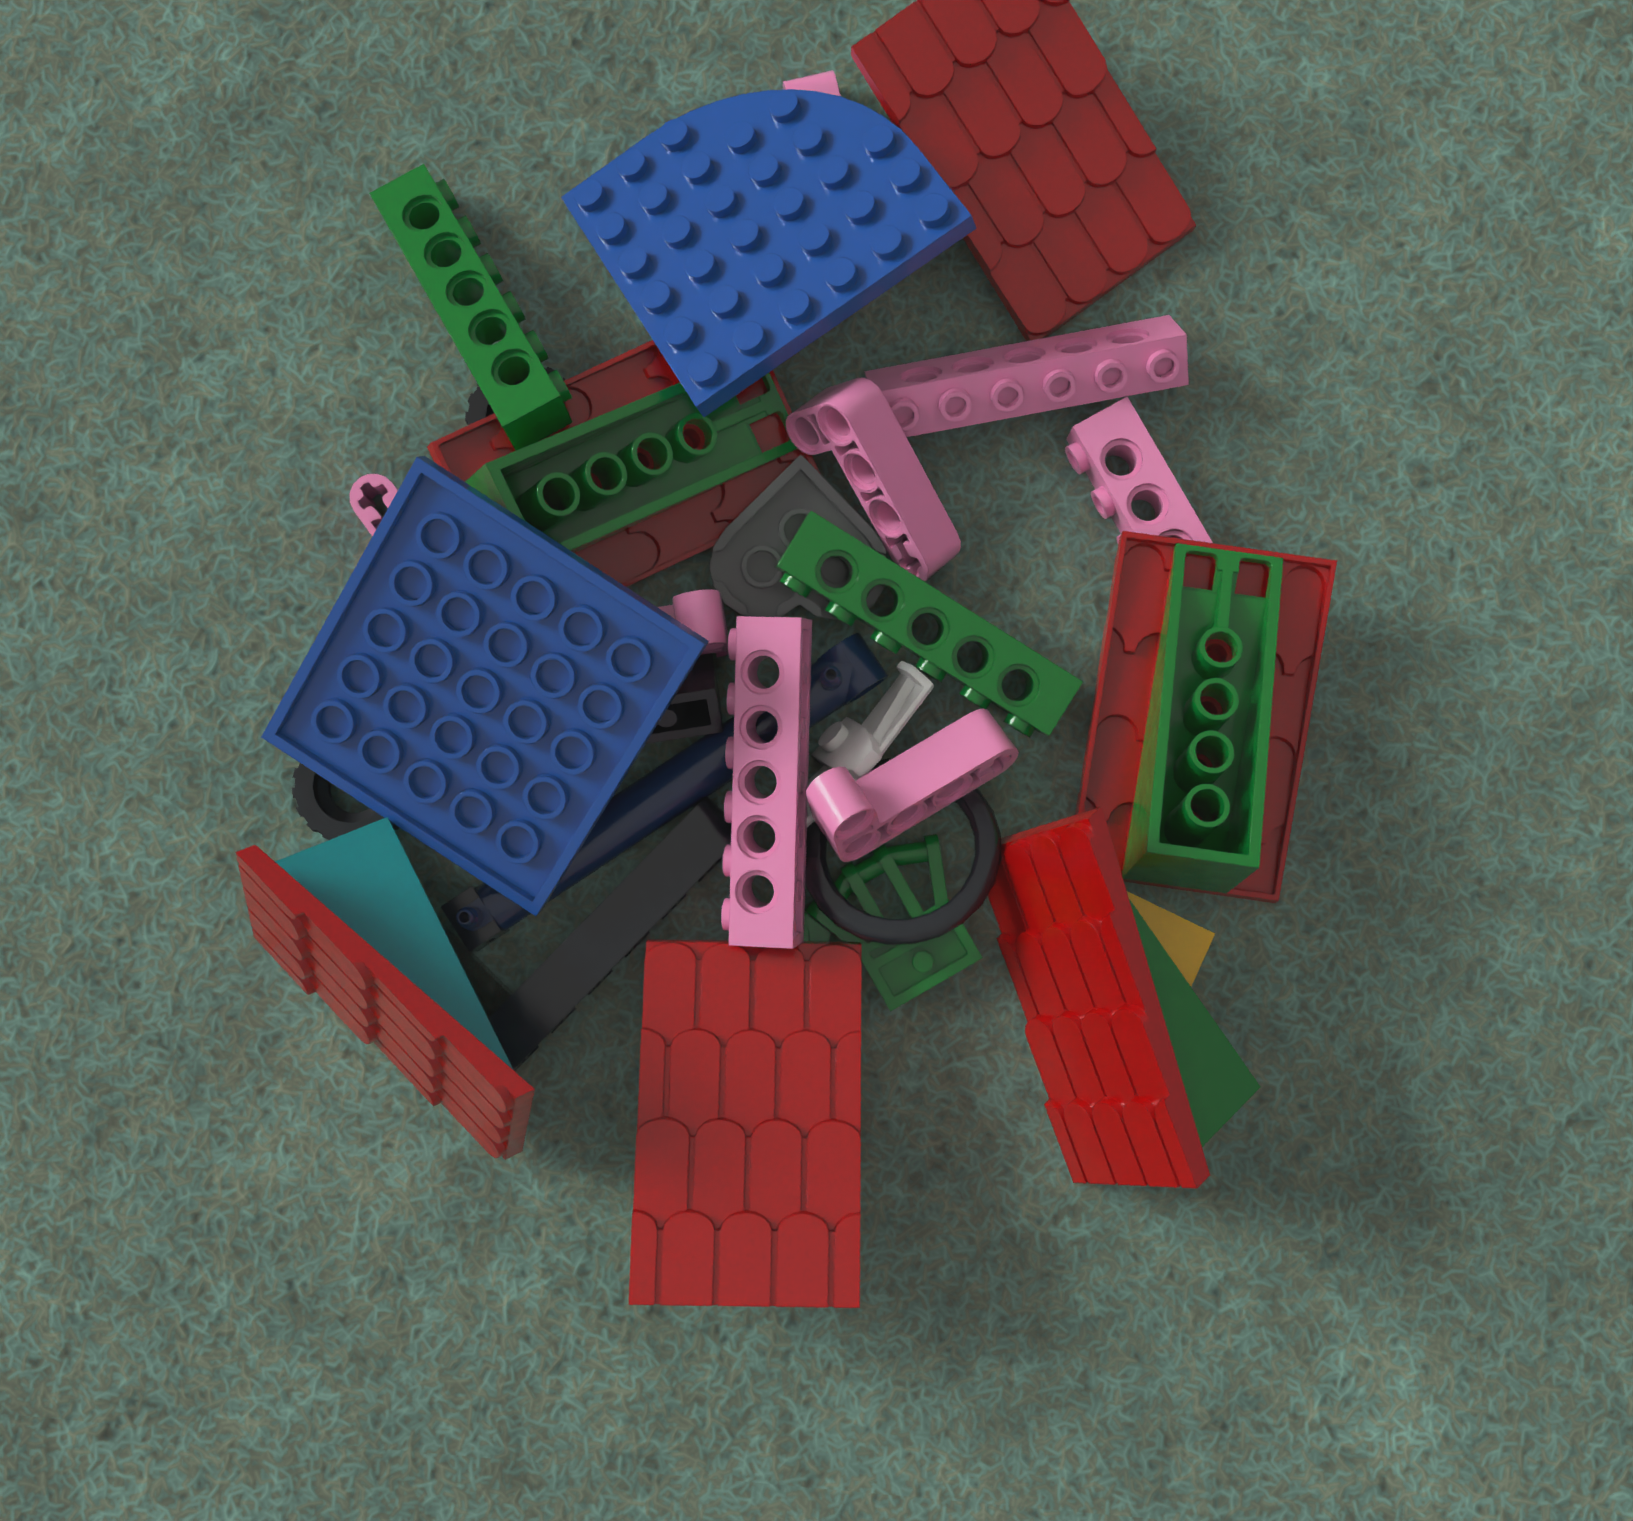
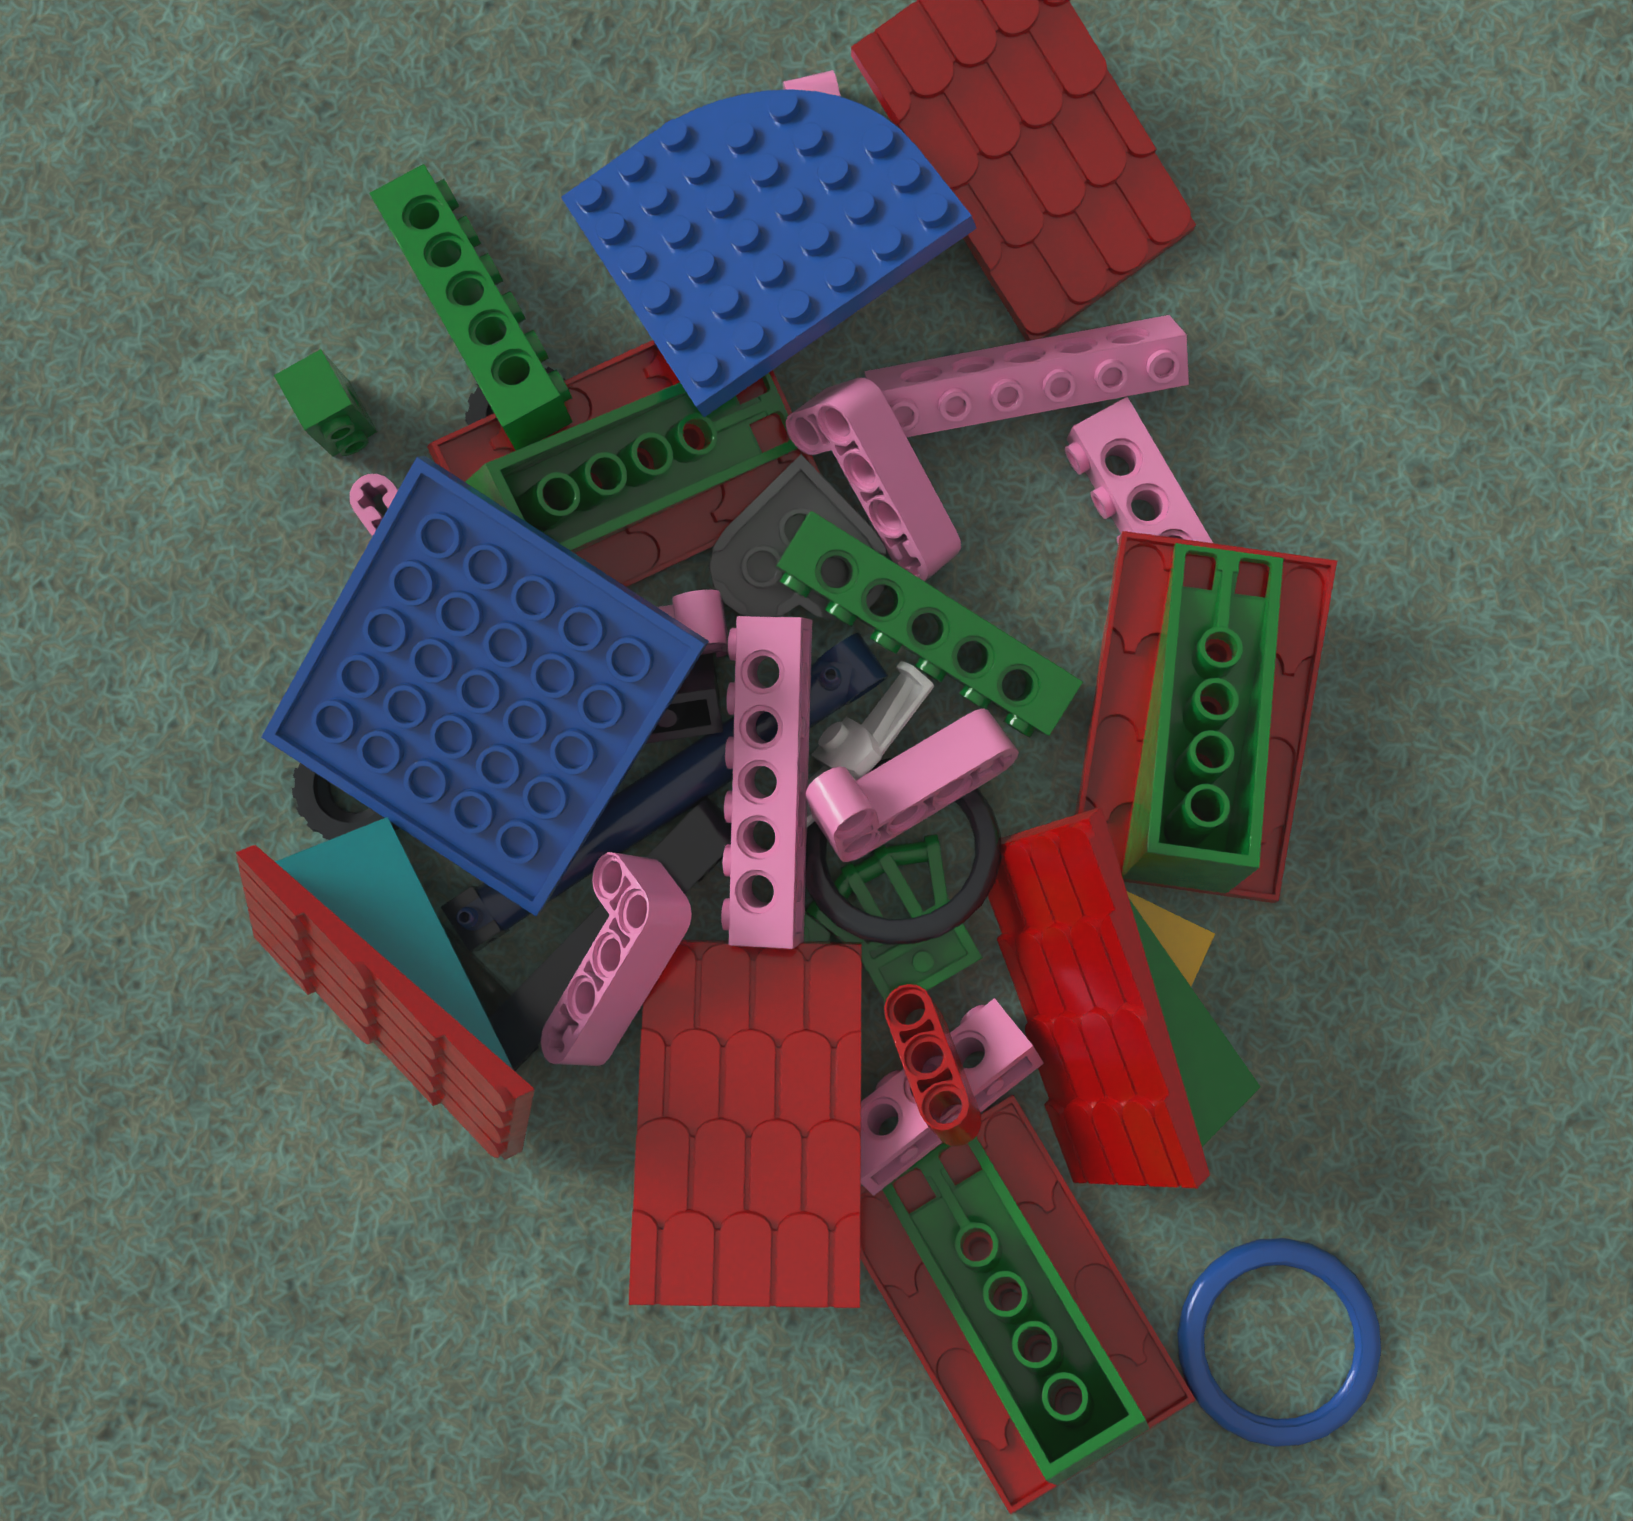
(326, 404): none -> green brick
(623, 963): none -> bright pink beam
(946, 1084): none -> red beam
(1006, 1062): none -> bright pink brick
(1016, 1308): none -> piece
(1197, 1371): none -> blue wedge

